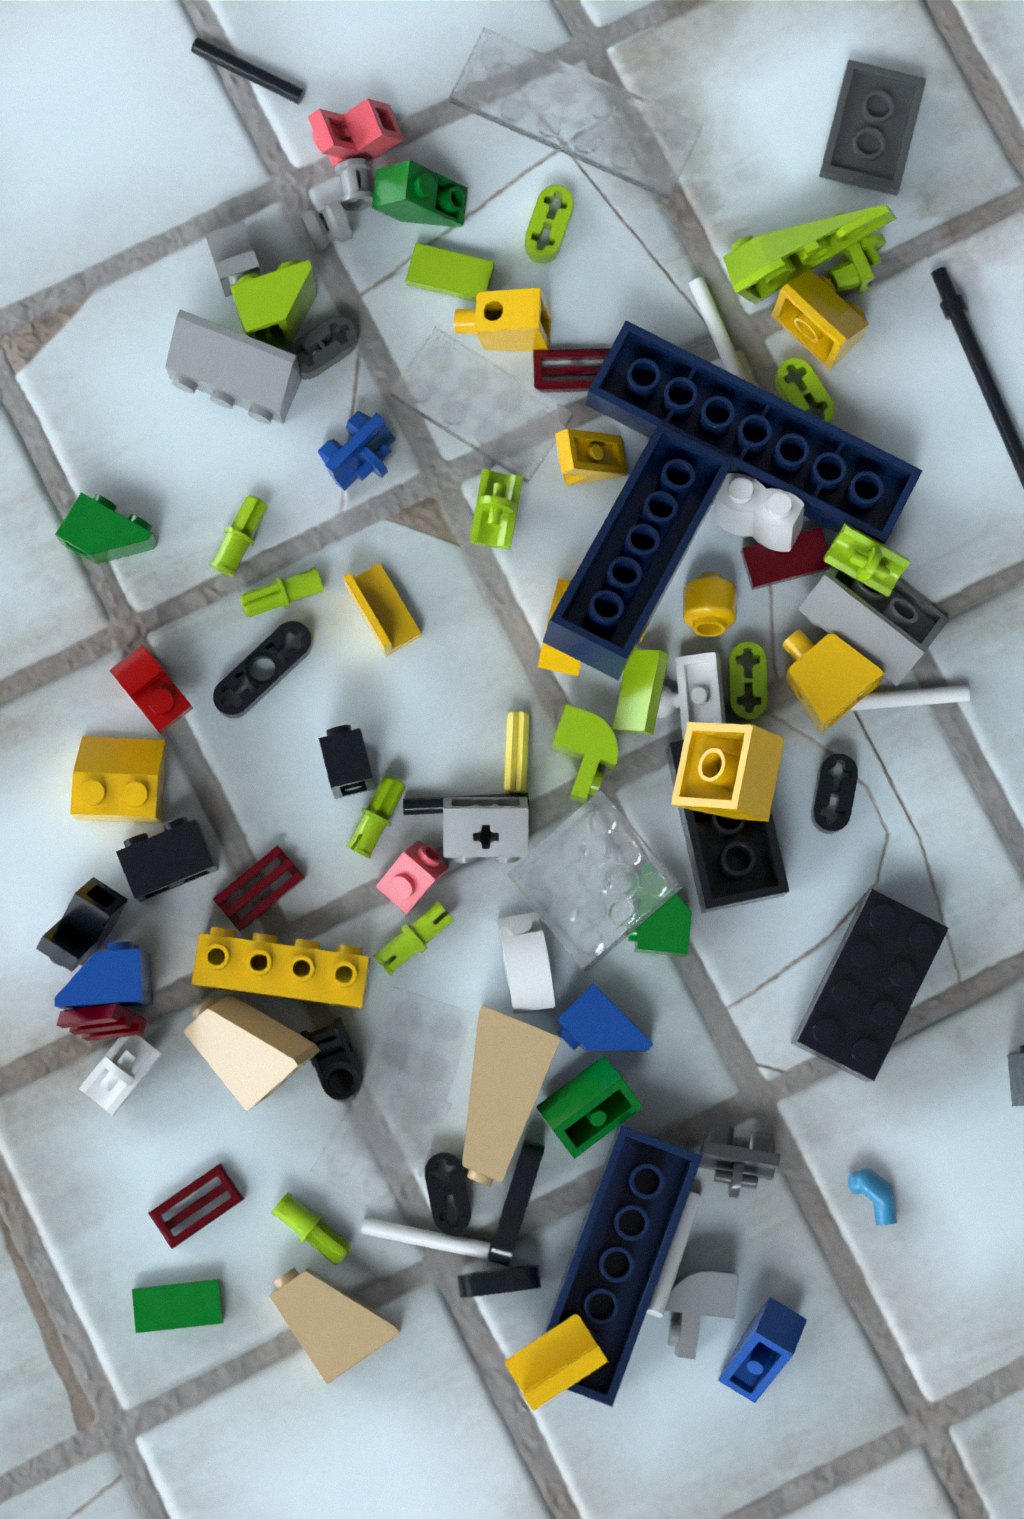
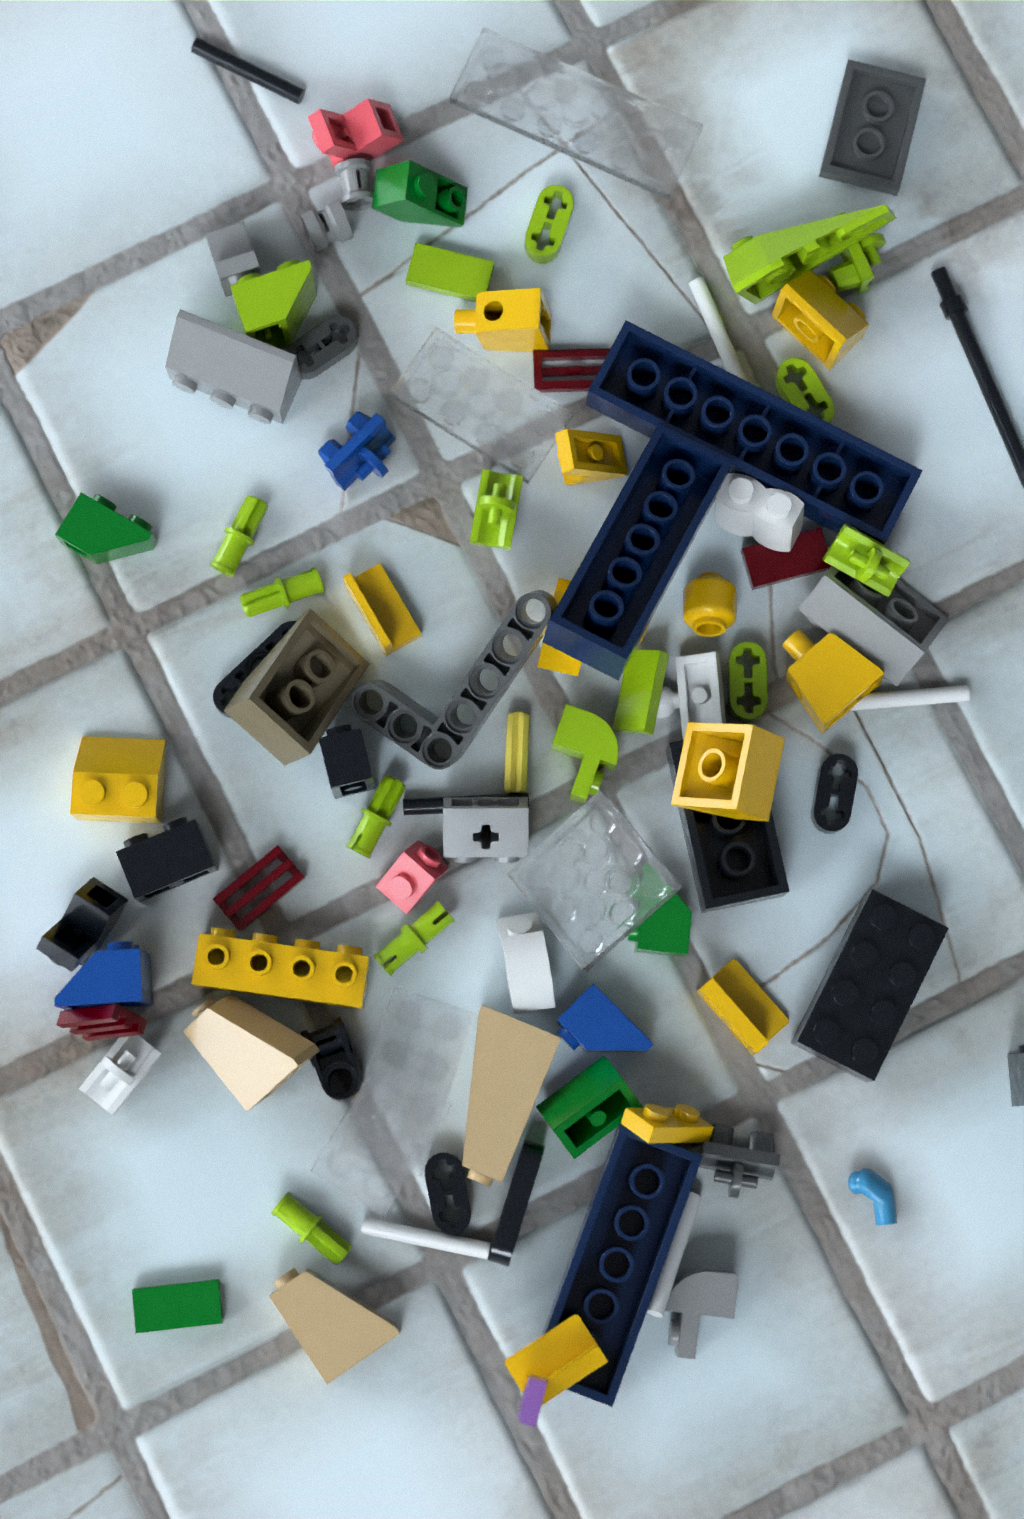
(151, 689): red brick -> none
(227, 1185): dark red tile -> none
(297, 689): none -> dark tan slope
(469, 692): none -> dark grey beam
(499, 1281): black beam -> none
(532, 1400): none -> medium lavender tile
(667, 1124): none -> yellow plate
(743, 1006): none -> yellow panel
(763, 1350): blue slope -> none

